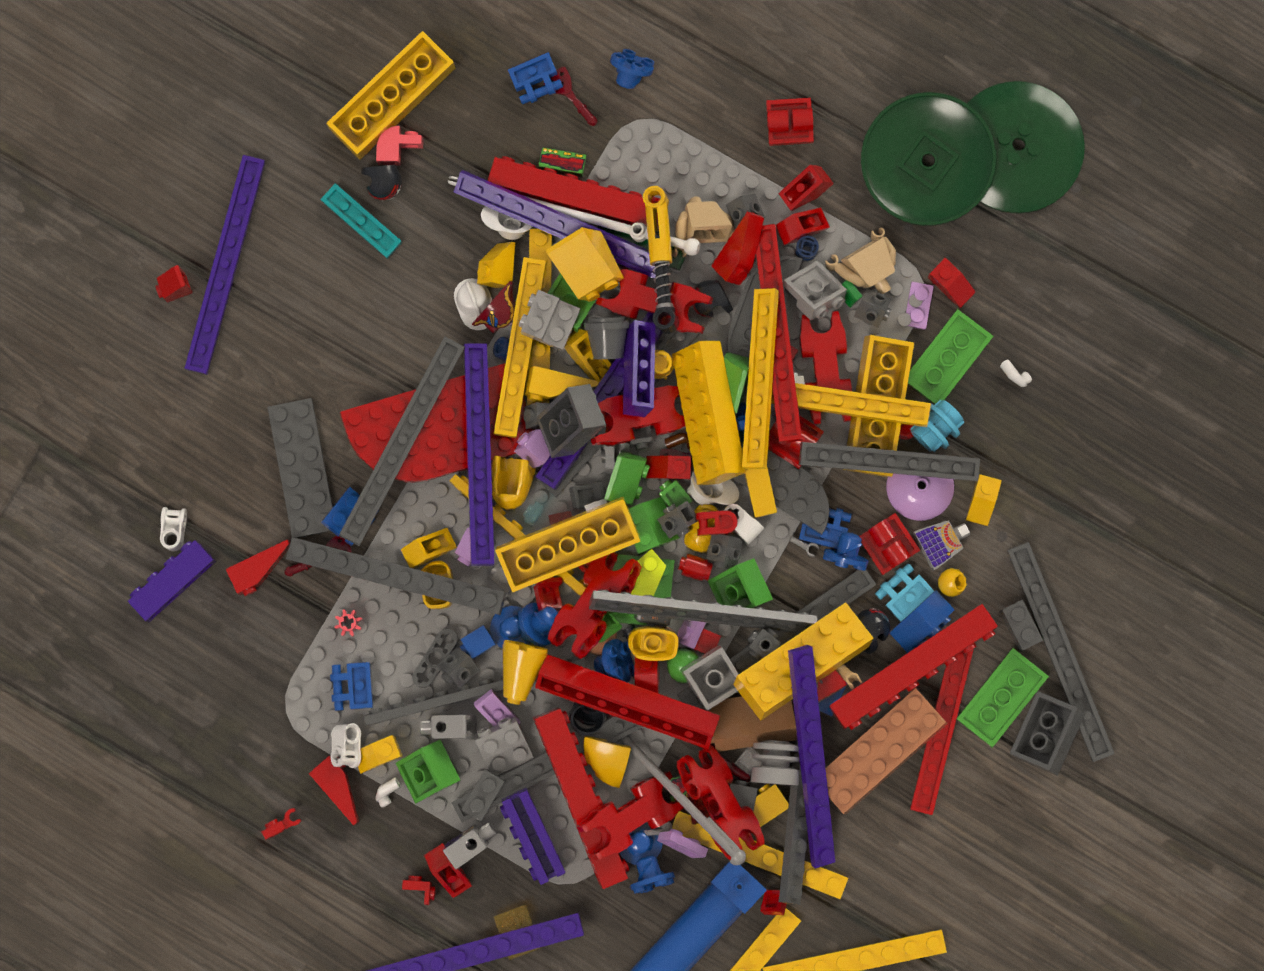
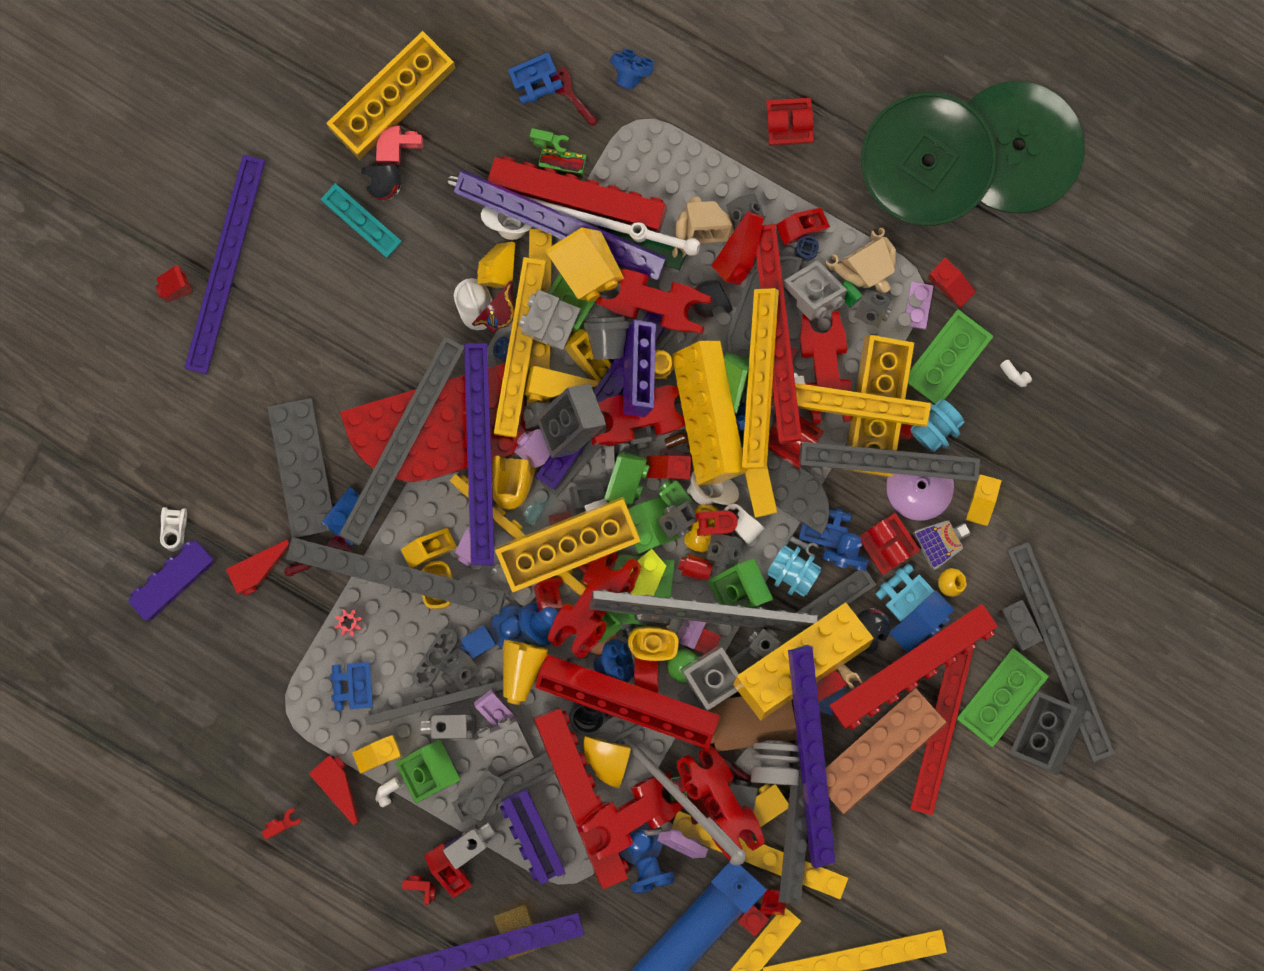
(346, 743): white piece -> none
(544, 139): none -> bright green plate
(660, 256): piece -> none
(753, 920): none -> red plate
(794, 571): none -> medium azure piece
(806, 187): red slope -> none

